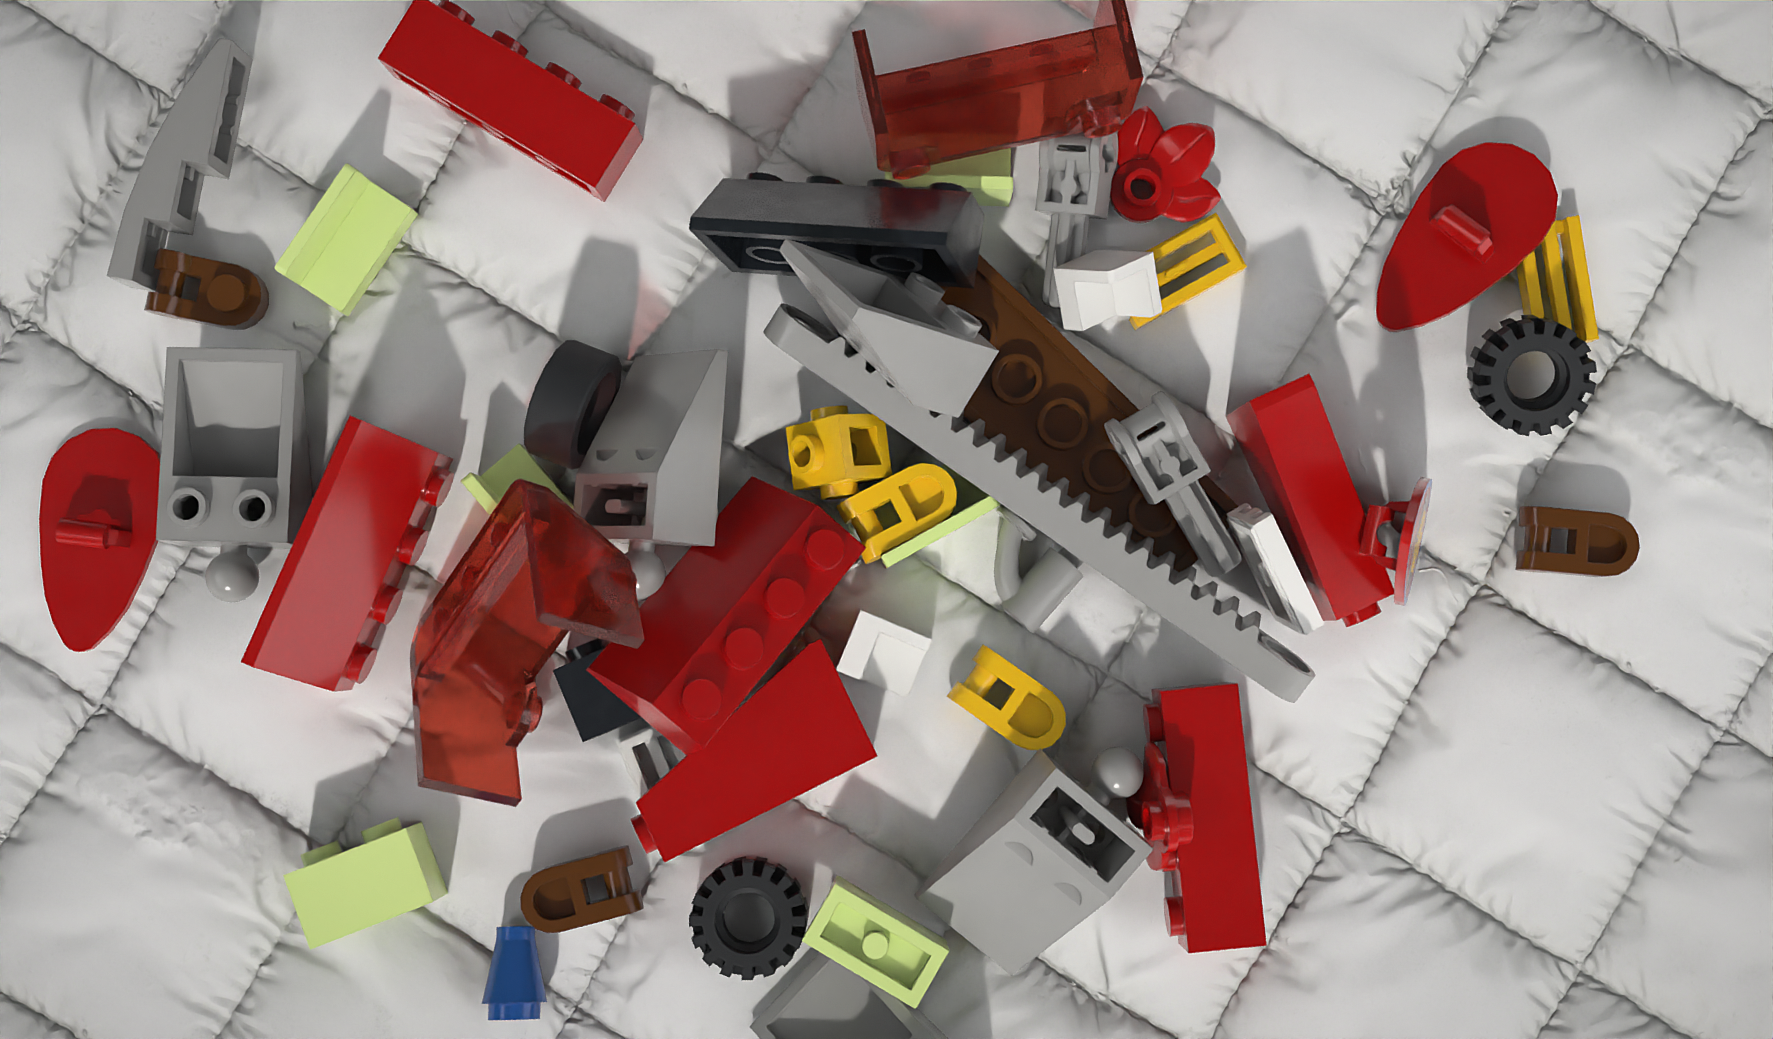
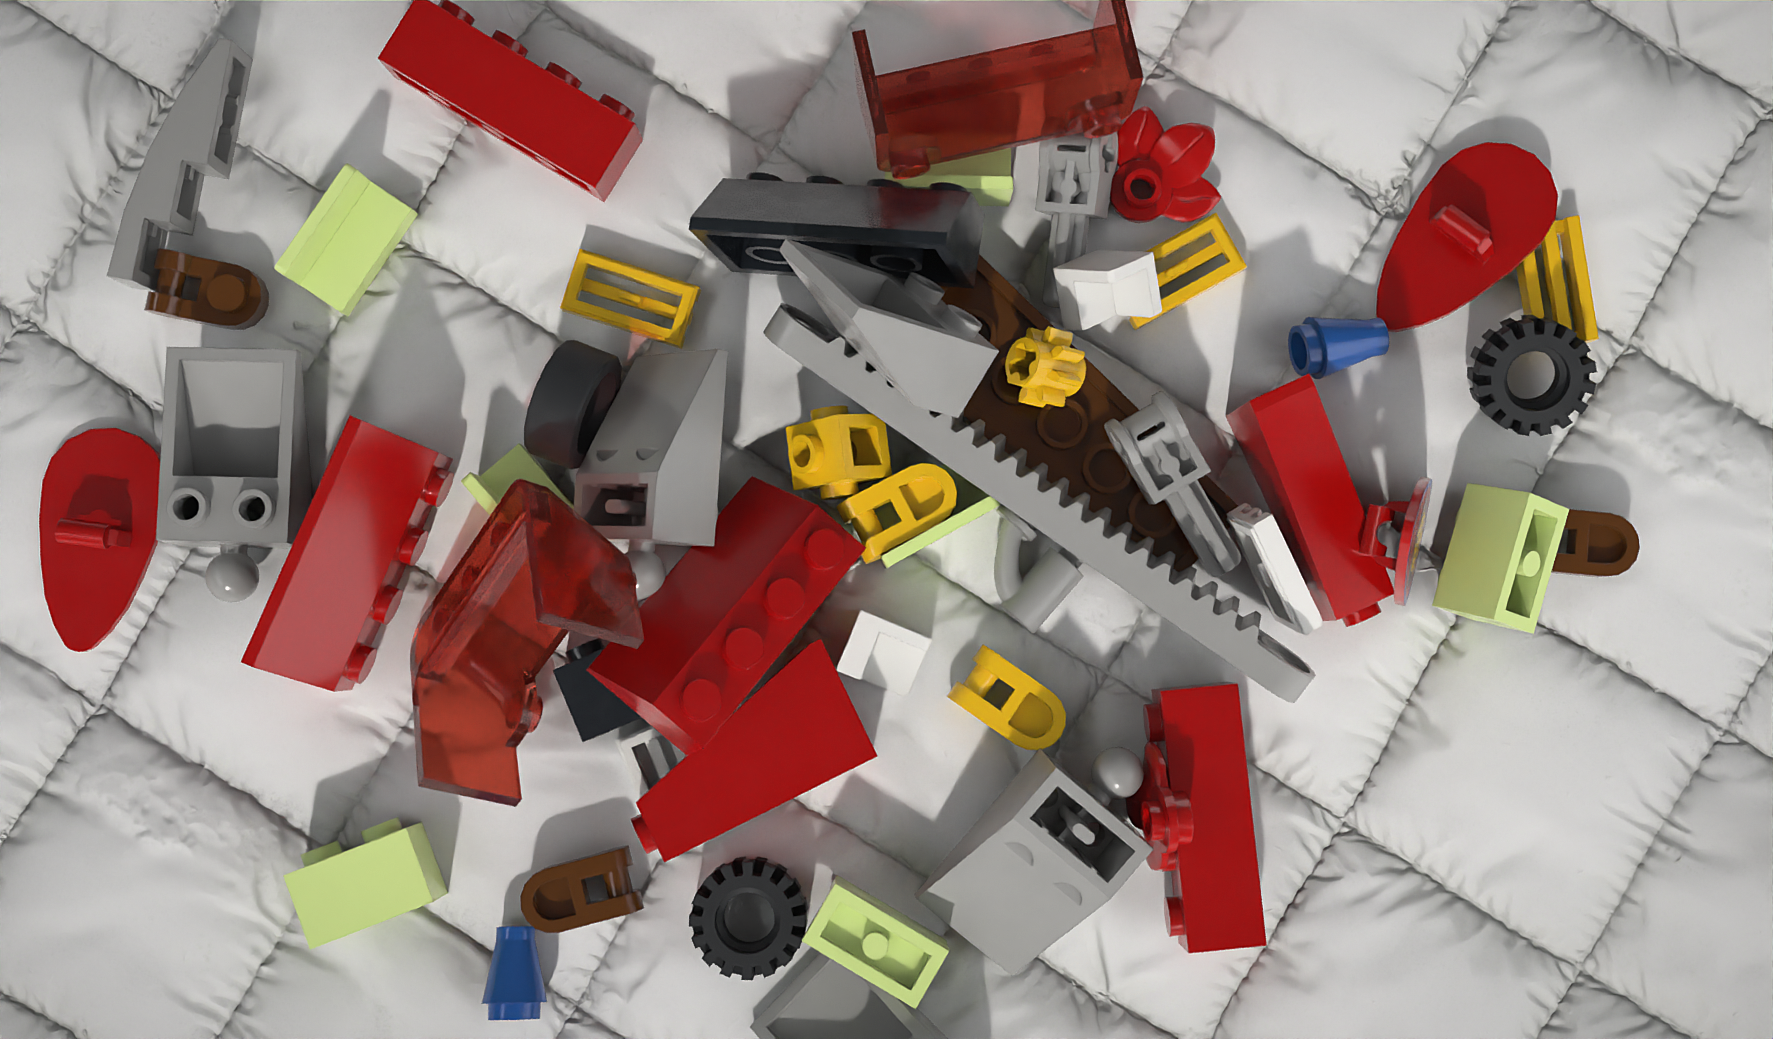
(680, 315): none -> yellow tile
(1045, 367): none -> yellow gear
(1334, 344): none -> blue cone
(1500, 557): none -> yellowish green brick

